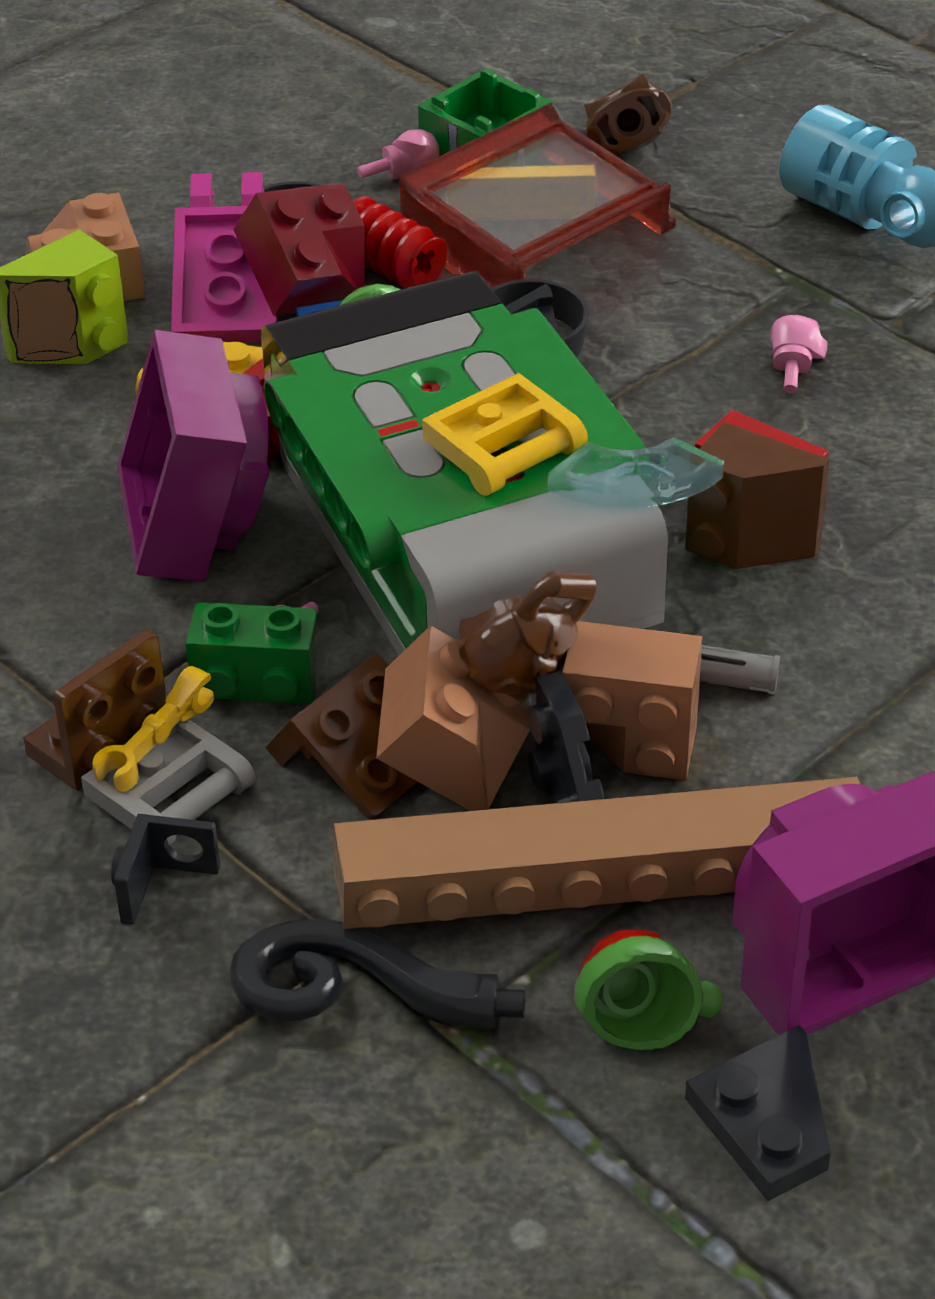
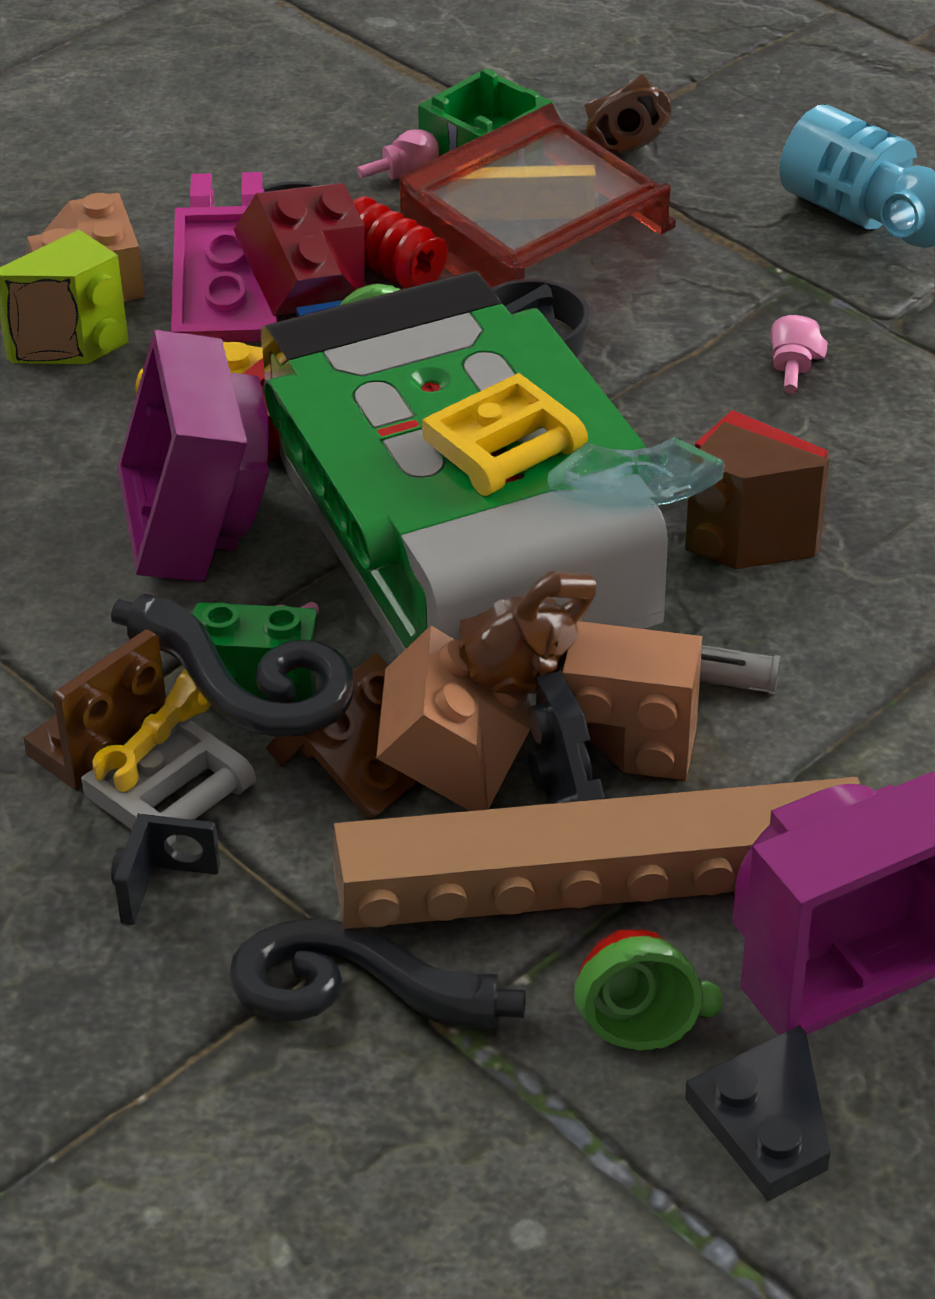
(190, 643): none -> black plant

